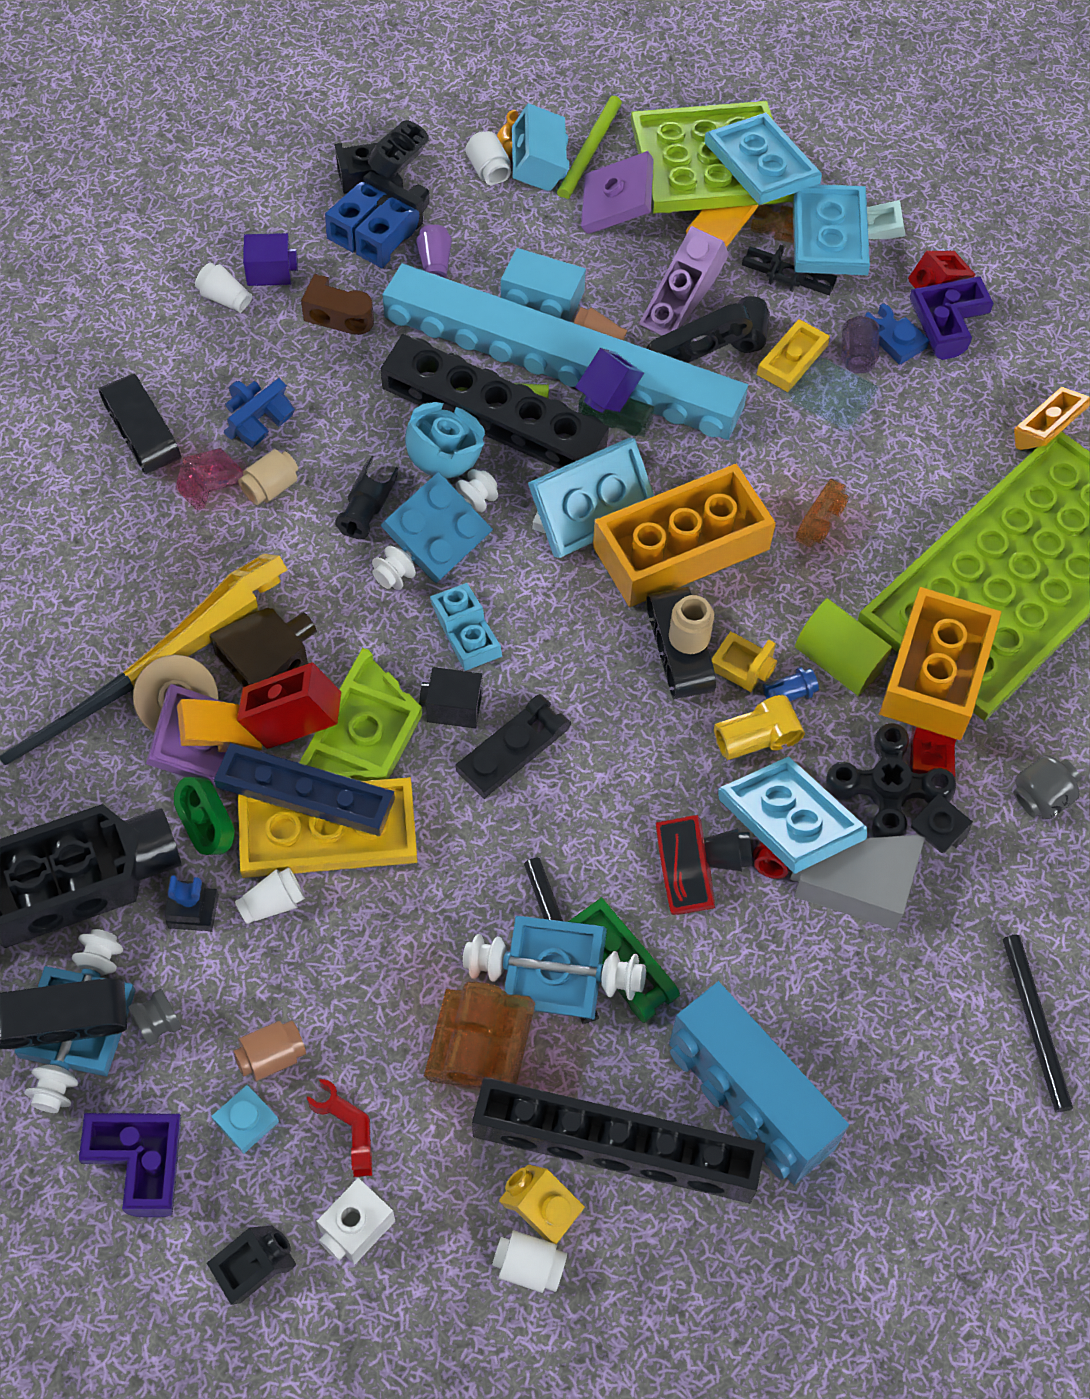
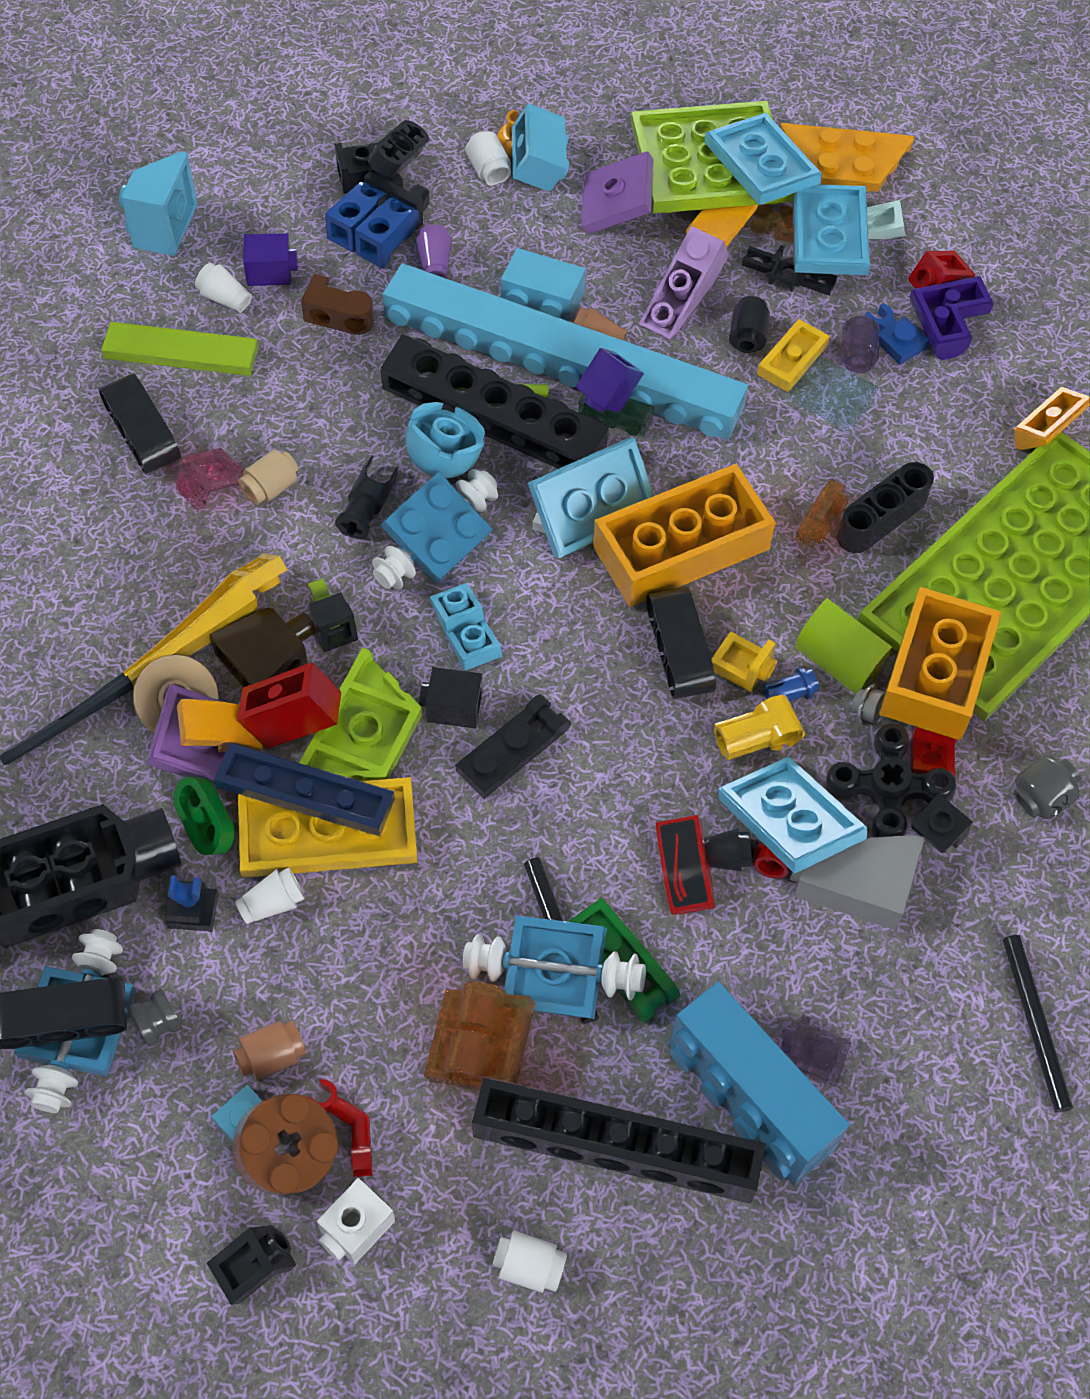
(148, 1148): dark purple brick -> none
(159, 204): none -> medium azure slope
(180, 348): none -> lime tile
(245, 420): blue hips -> none
(312, 1145): none -> dark orange brick
(331, 617): none -> black piece
(541, 1201): yellow bracket -> none
(589, 147): lime bar -> none
(691, 624): tan brick -> none
(720, 326): black beam -> none
(816, 1051): none -> clear purple bracket
(850, 155): none -> light orange wing
(868, 704): none -> light grey plate
(885, 507): none -> black beam

